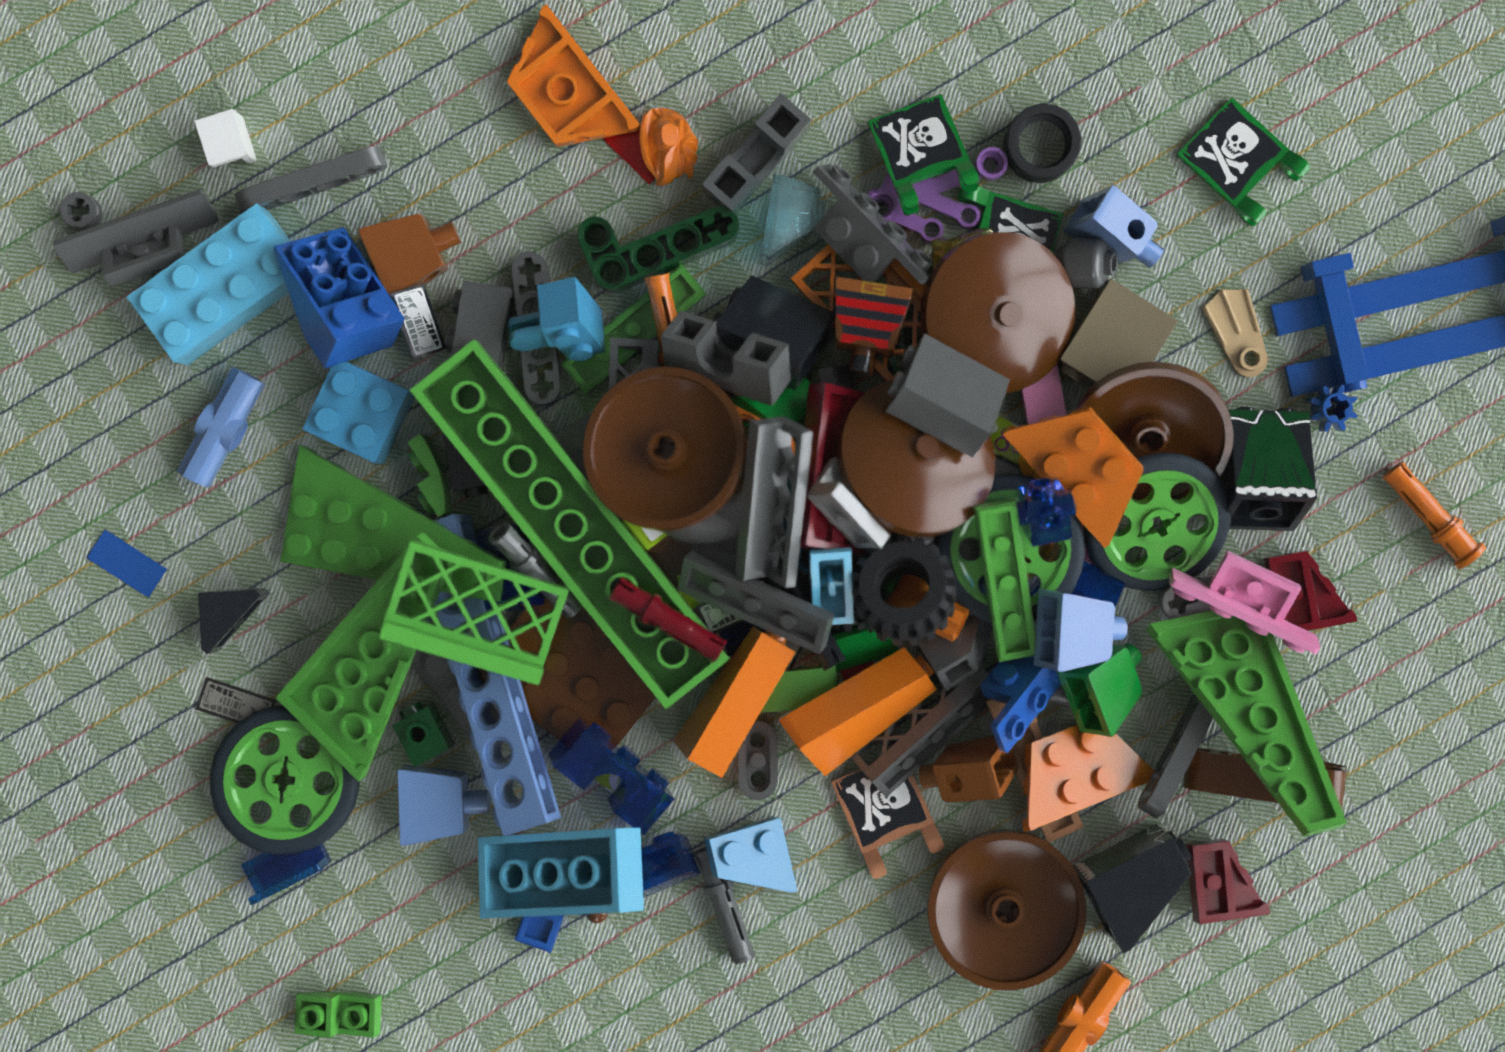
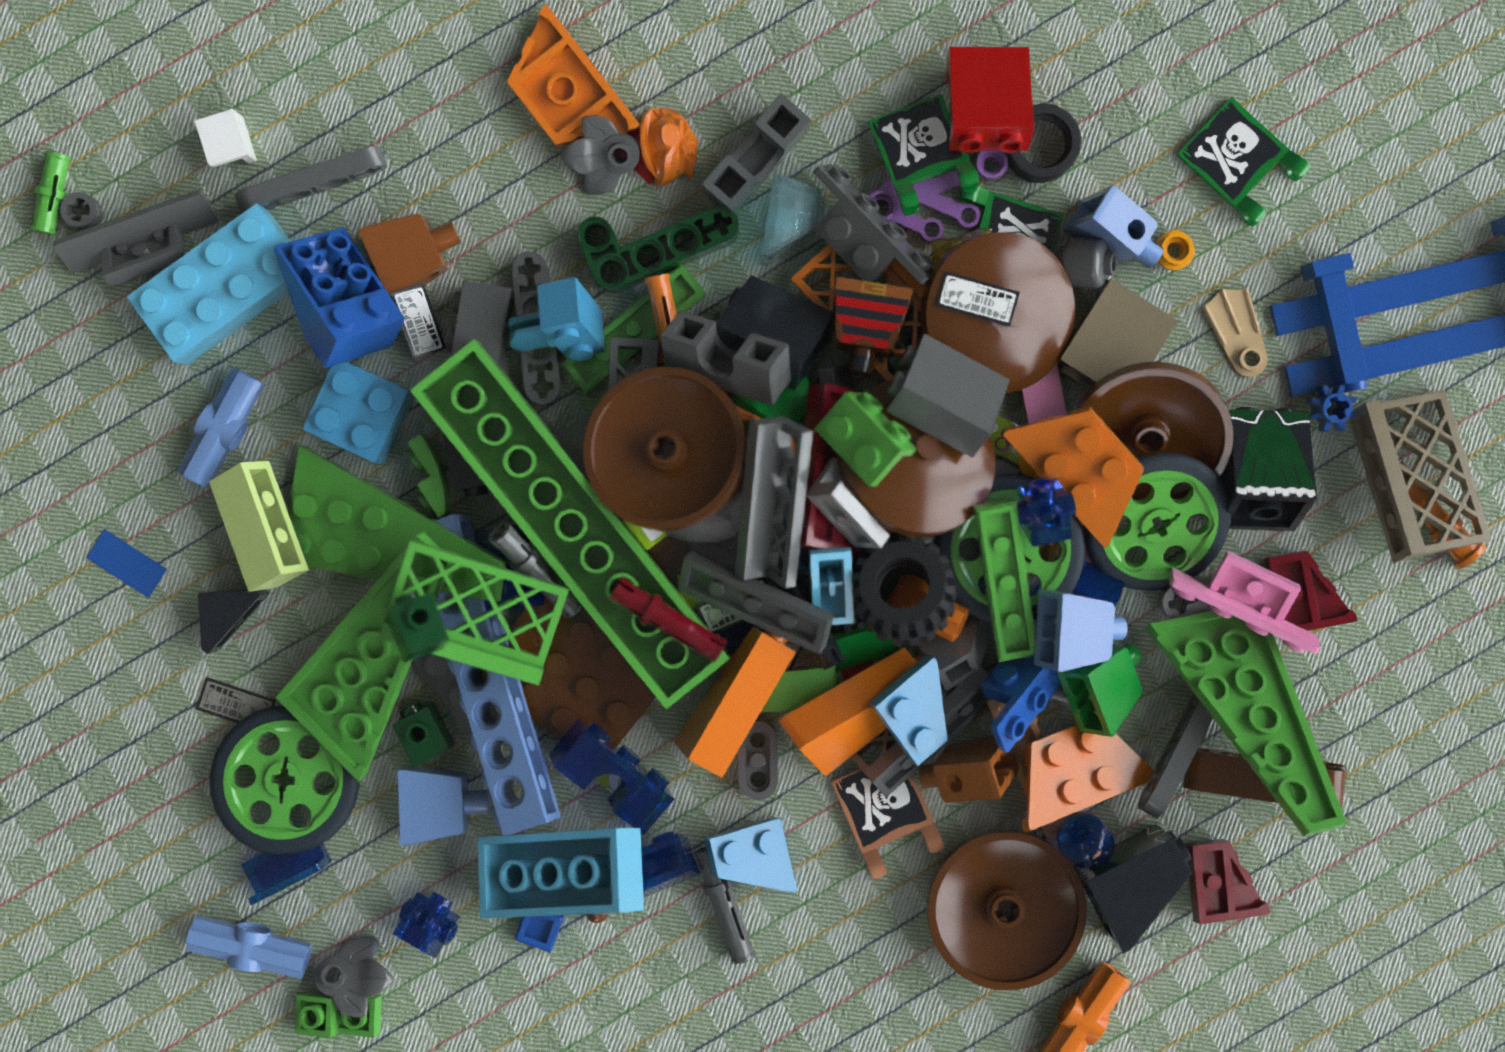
(50, 193): none -> bright green pin
(249, 946): none -> medium blue piece
(258, 525): none -> yellowish green brick
(358, 977): none -> dark grey plate
(416, 625): none -> dark green brick
(427, 923): none -> clear blue brick
(594, 154): none -> dark grey plate
(865, 436): none -> bright green bracket
(915, 710): none -> wing
(977, 298): none -> sticker
(990, 99): none -> red panel
(1085, 840): none -> clear blue head
(1185, 246): none -> light orange plate
(1388, 482): none -> dark tan fence

